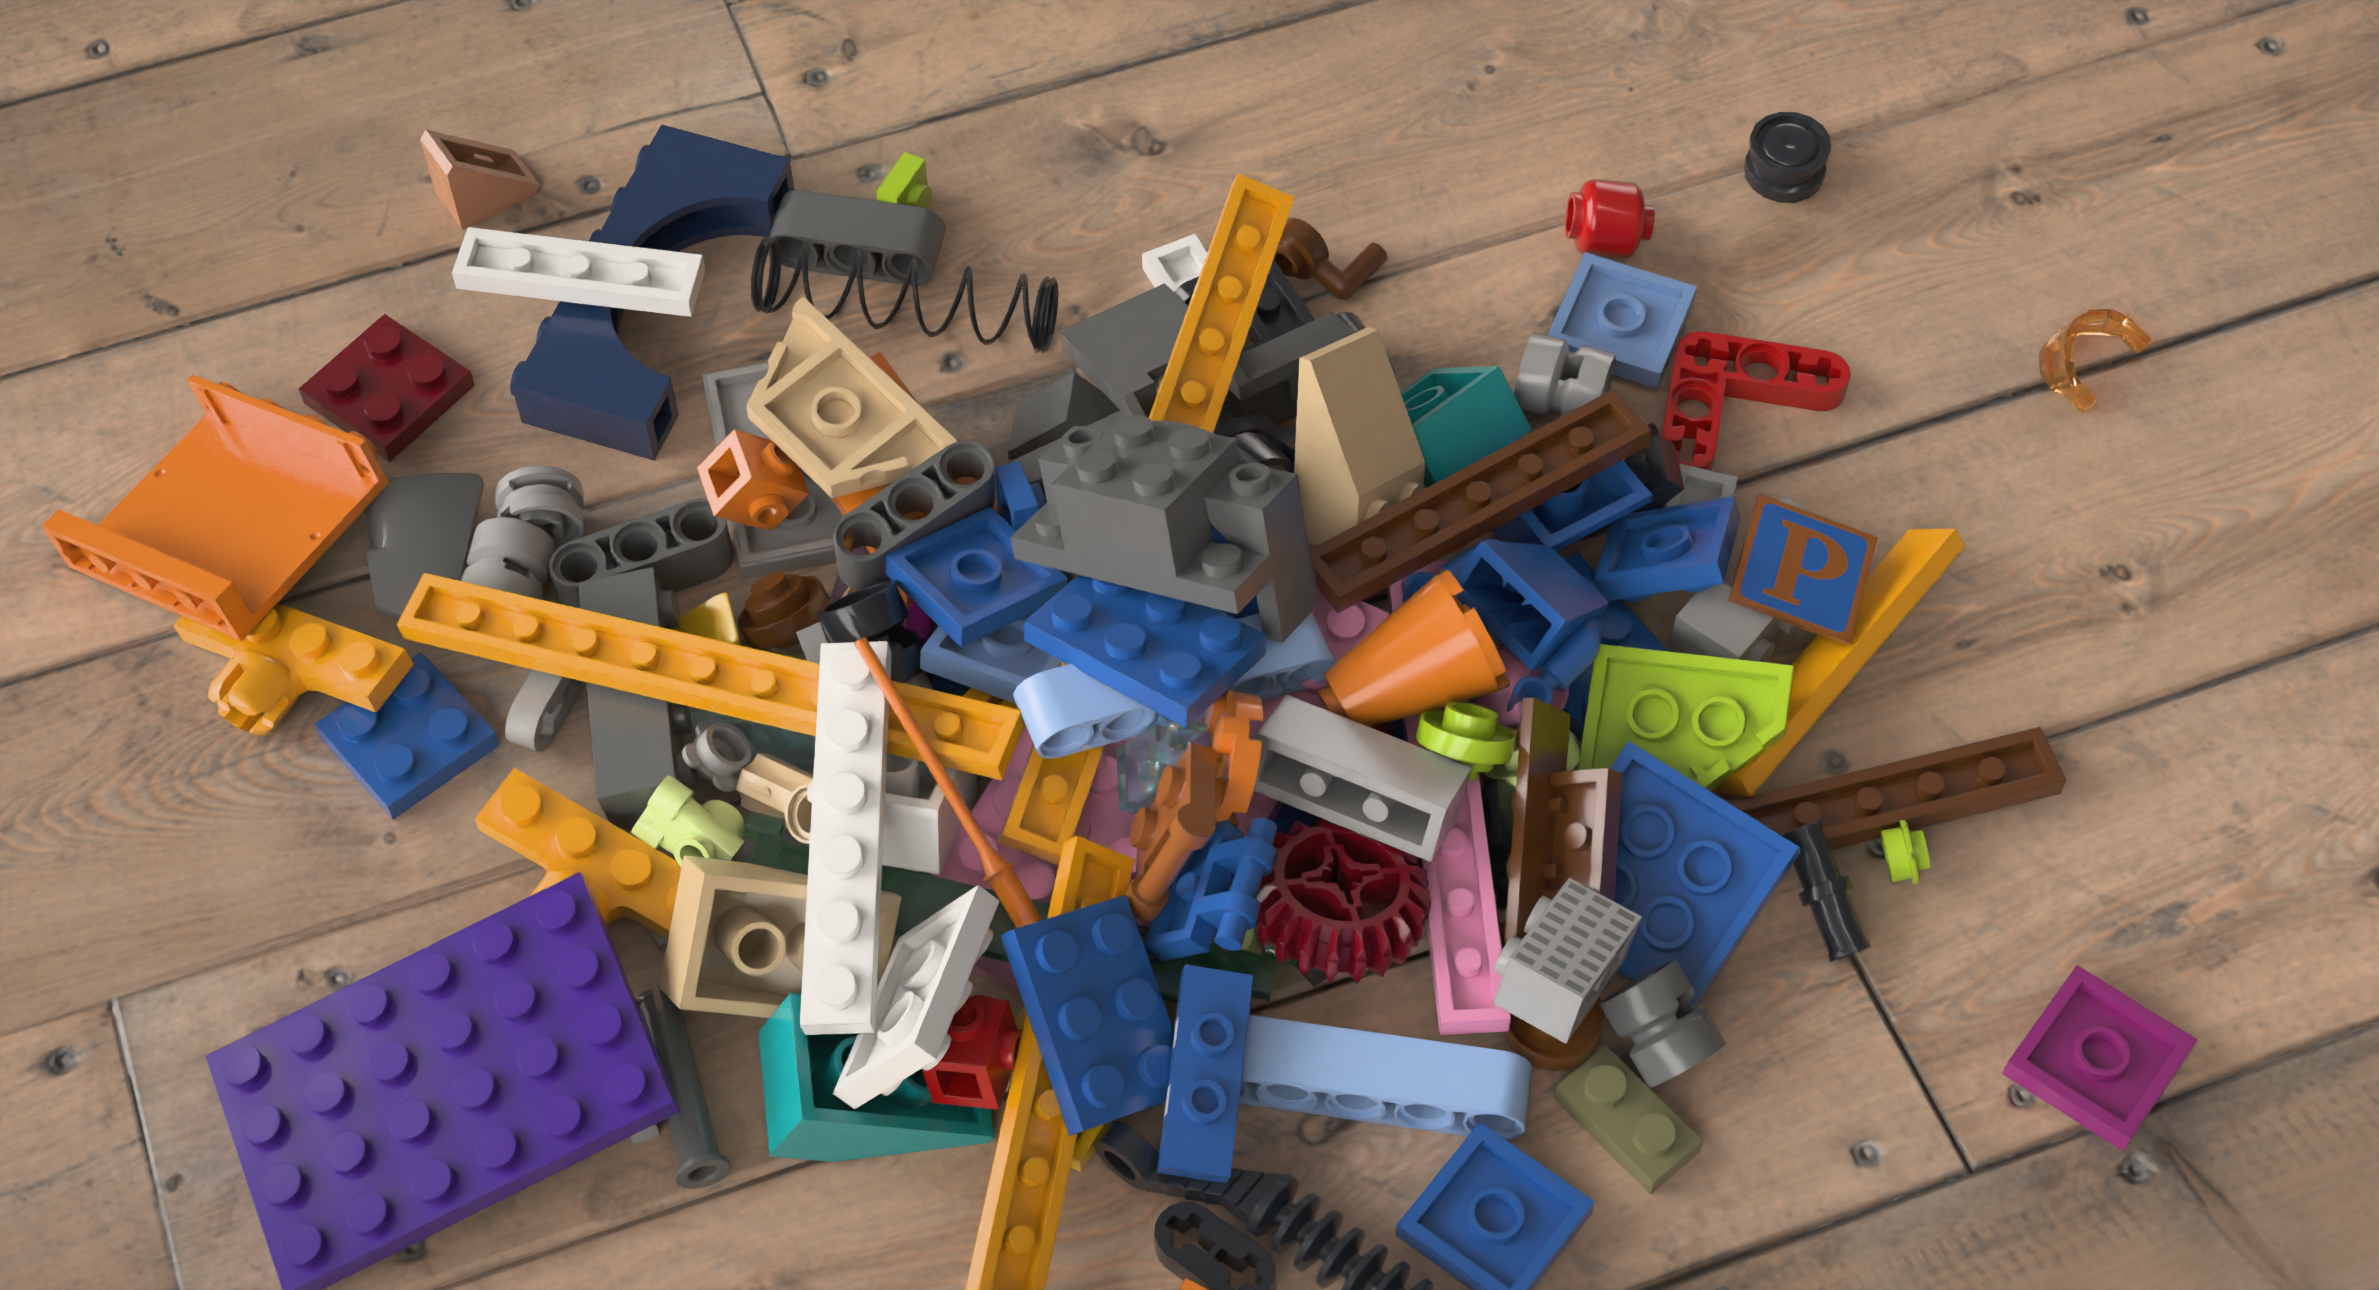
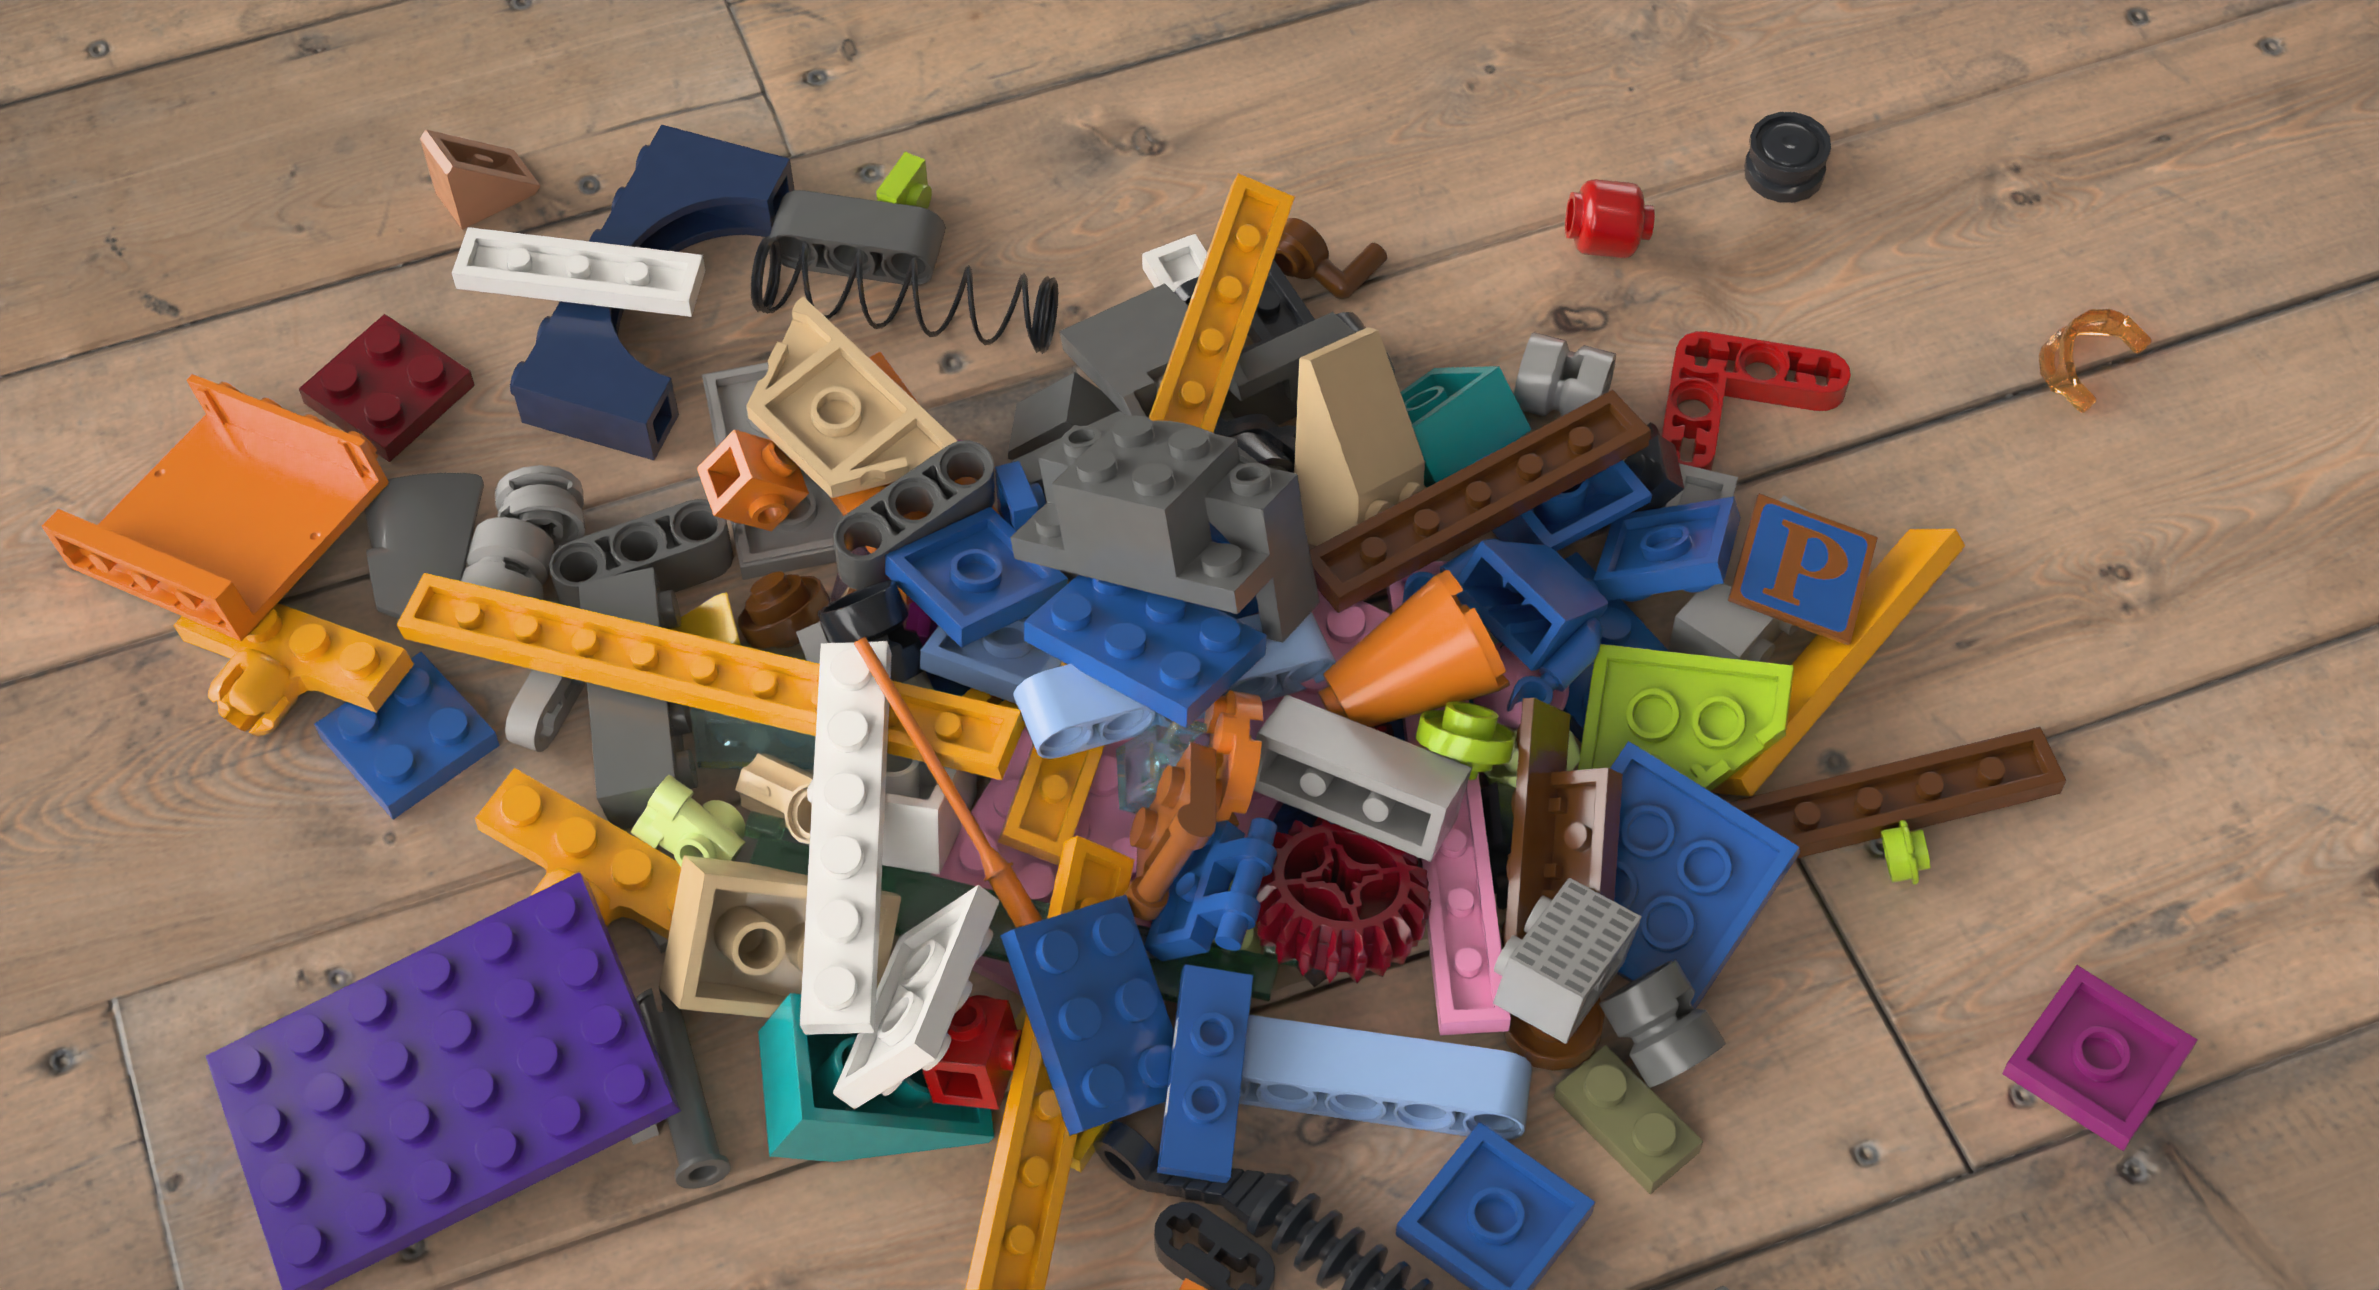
(718, 753): light grey plate -> none
(1625, 314): medium blue plate -> none
(1826, 893): black pin -> none

